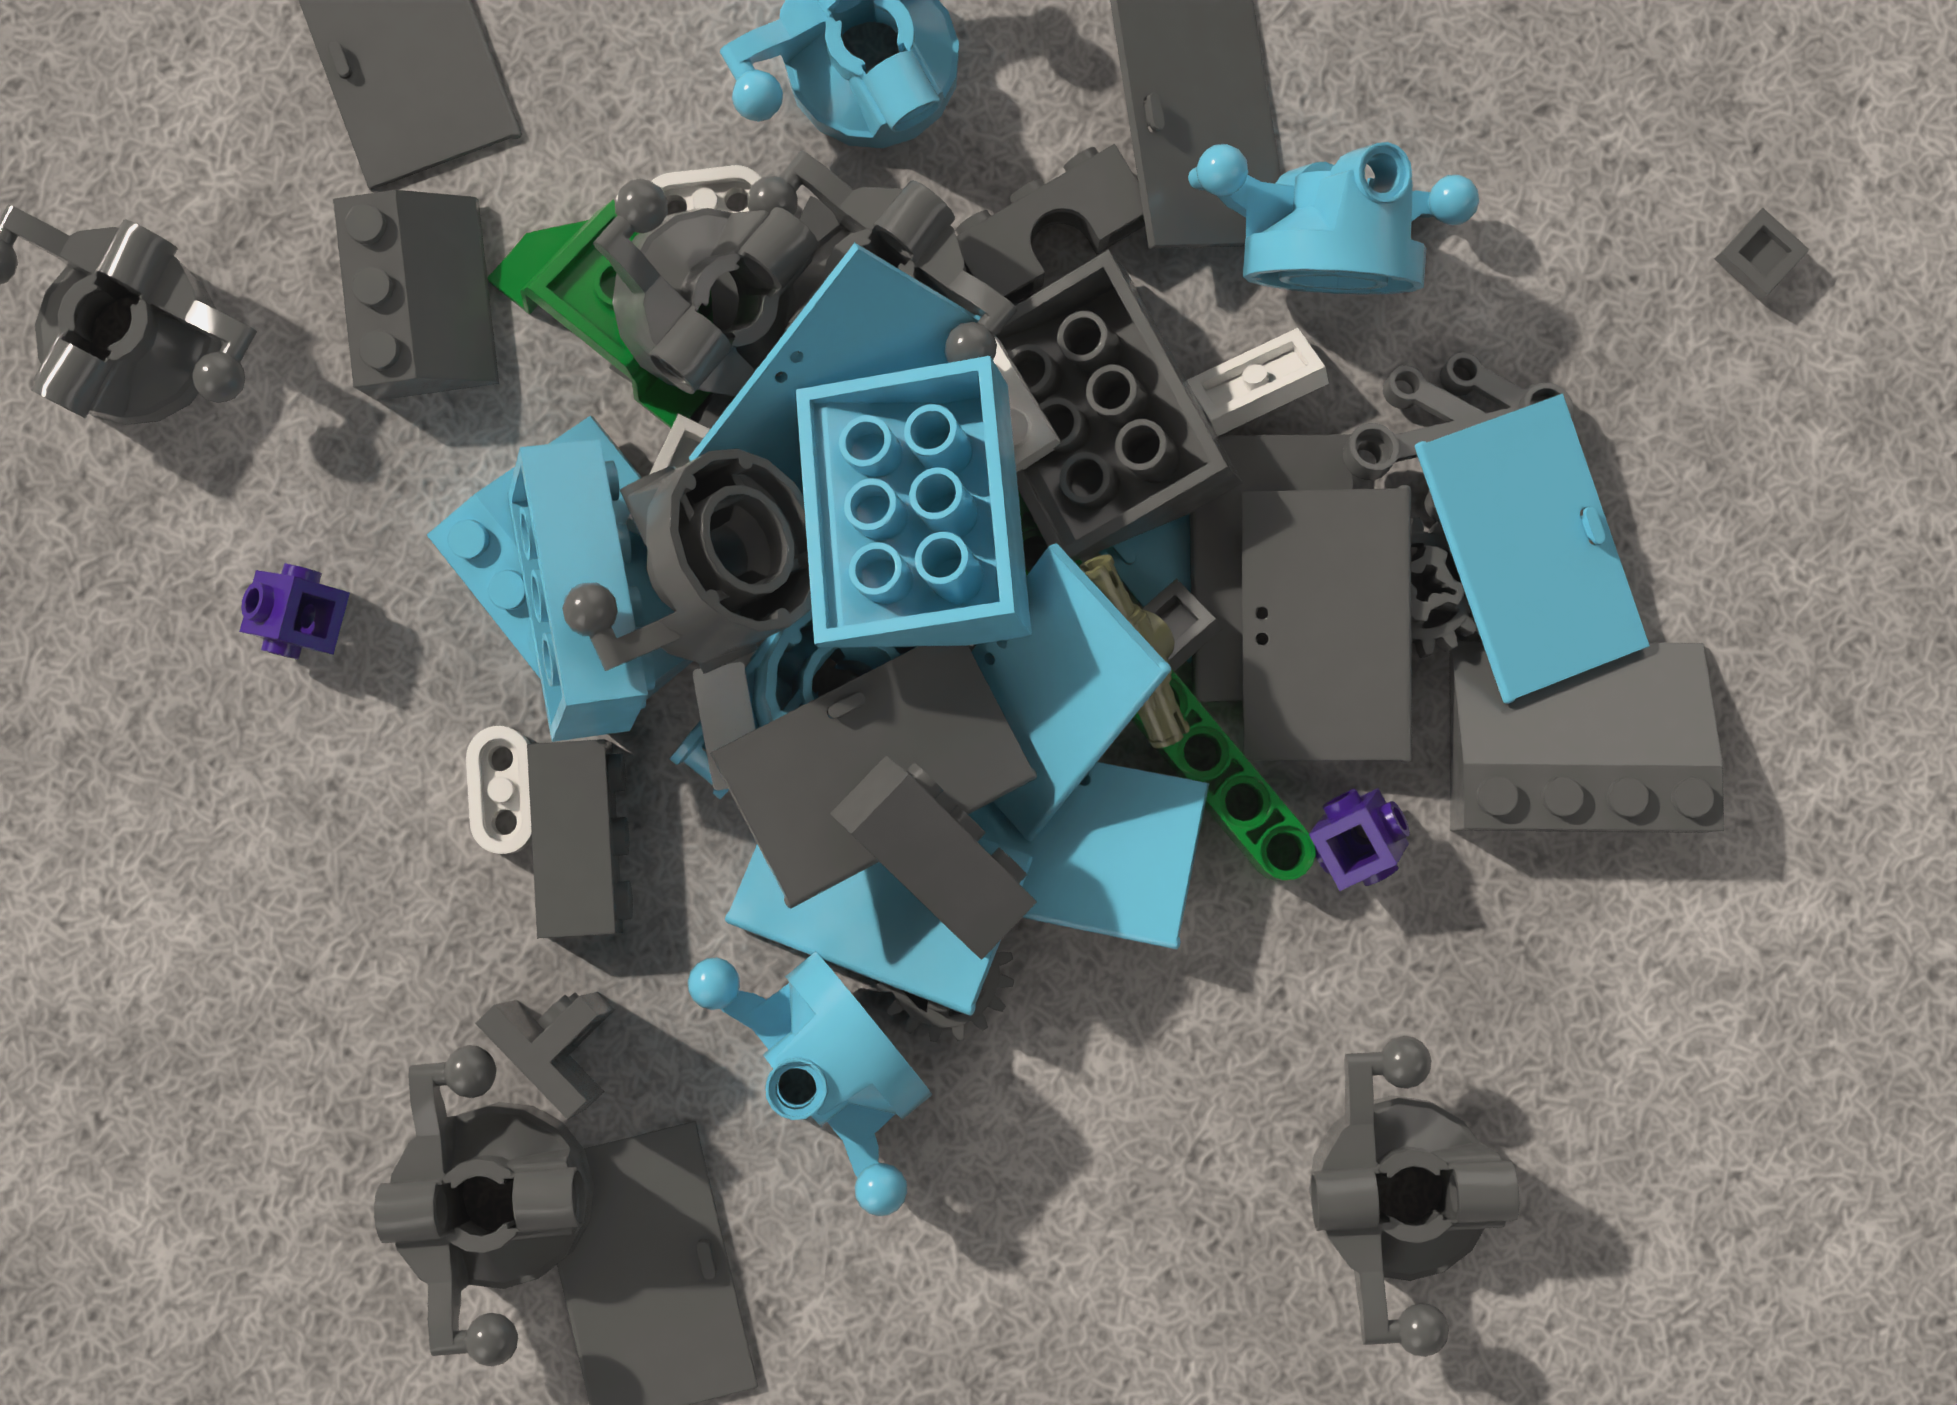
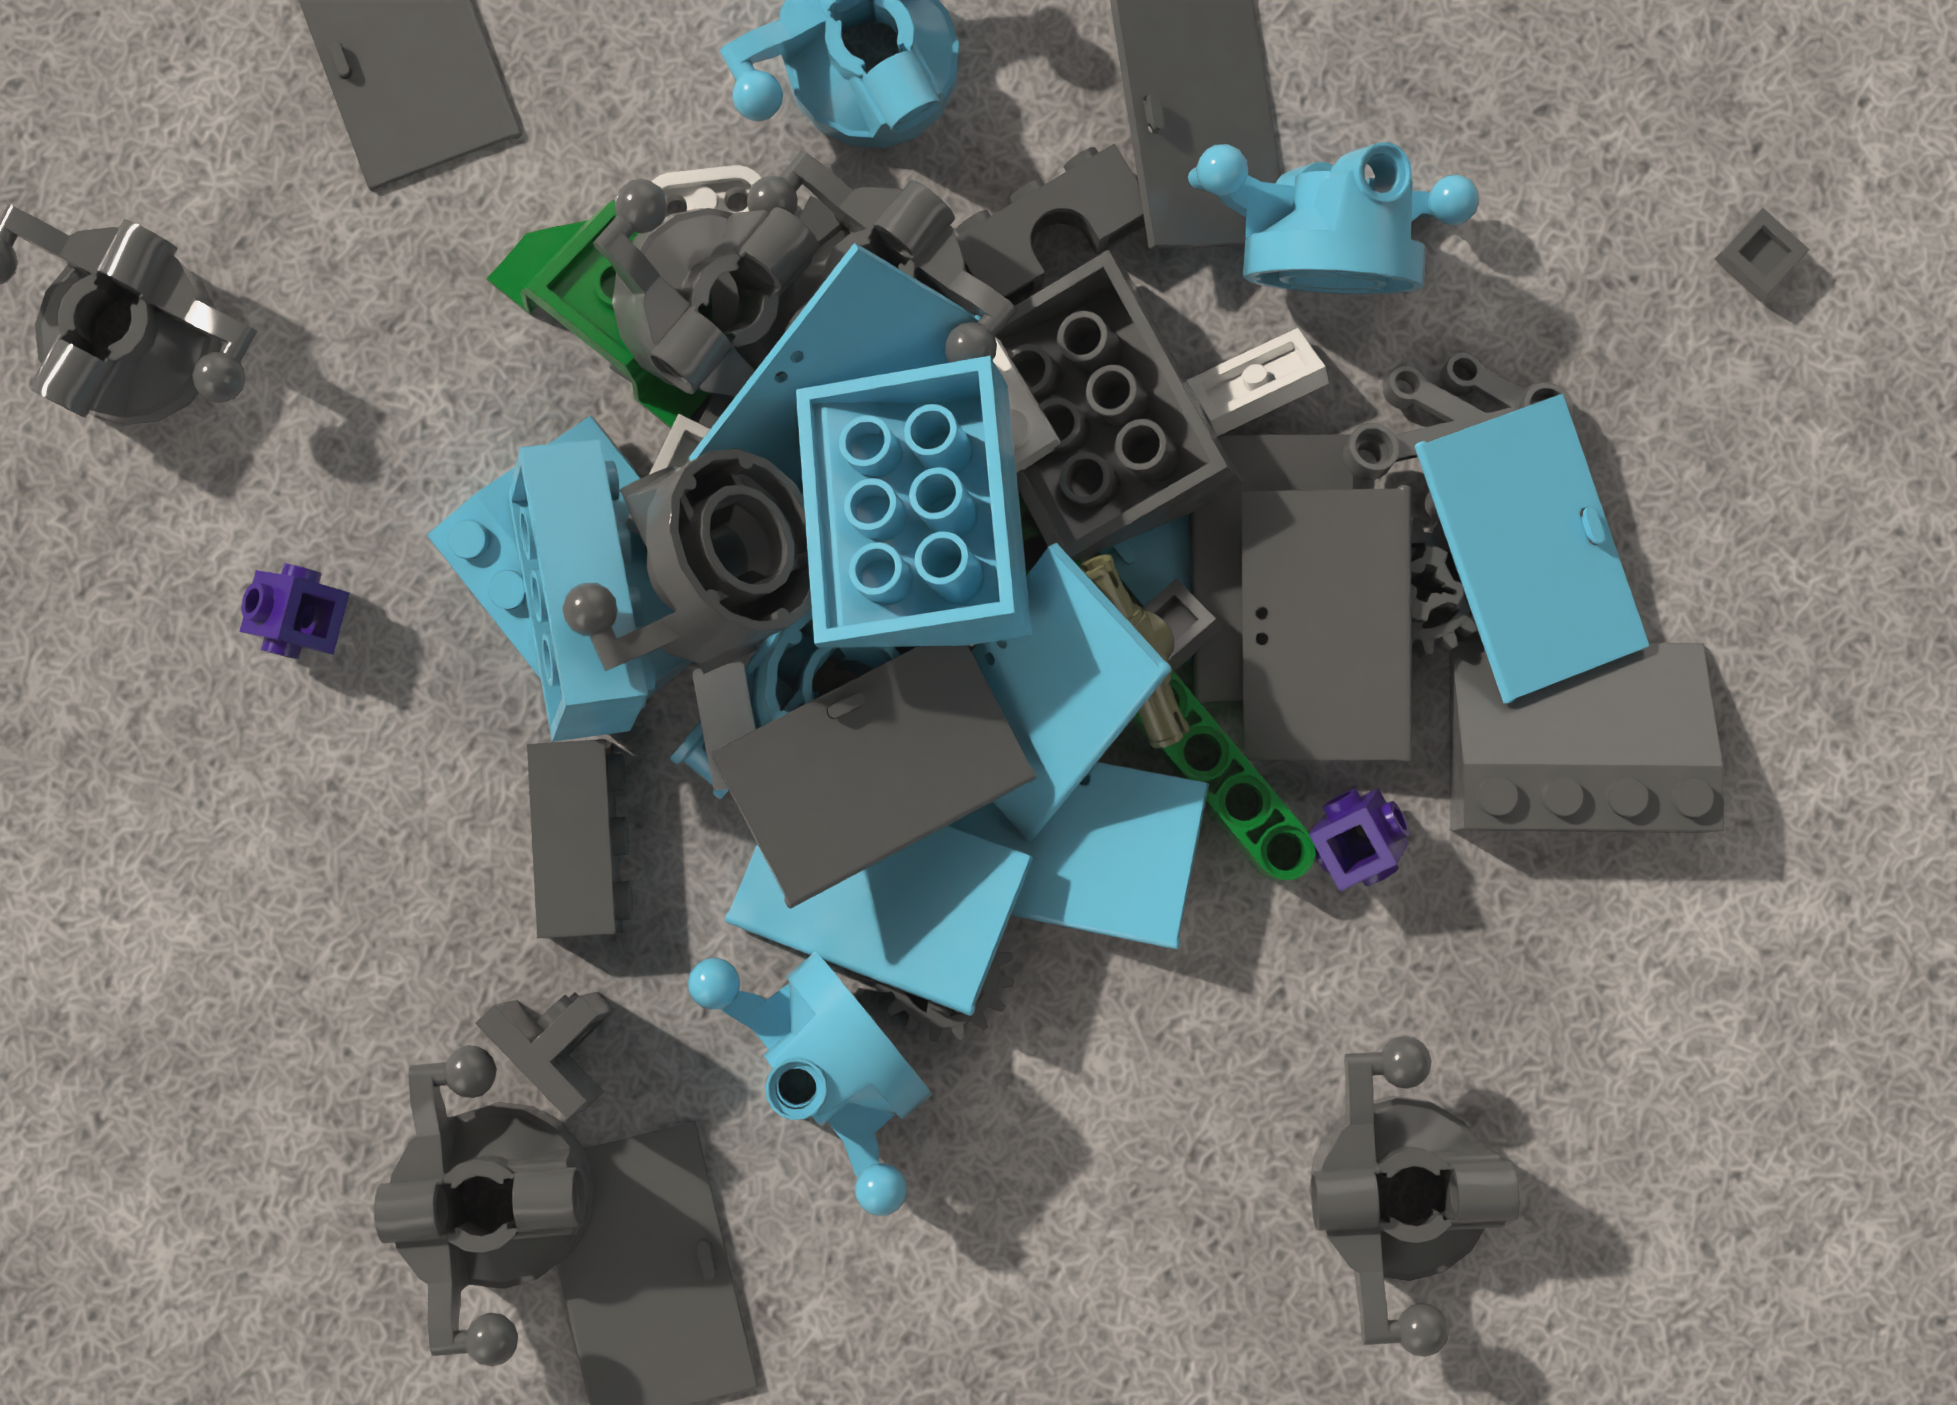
(415, 293): dark grey slope -> none
(498, 791): white plate -> none
(936, 854): dark grey brick -> none

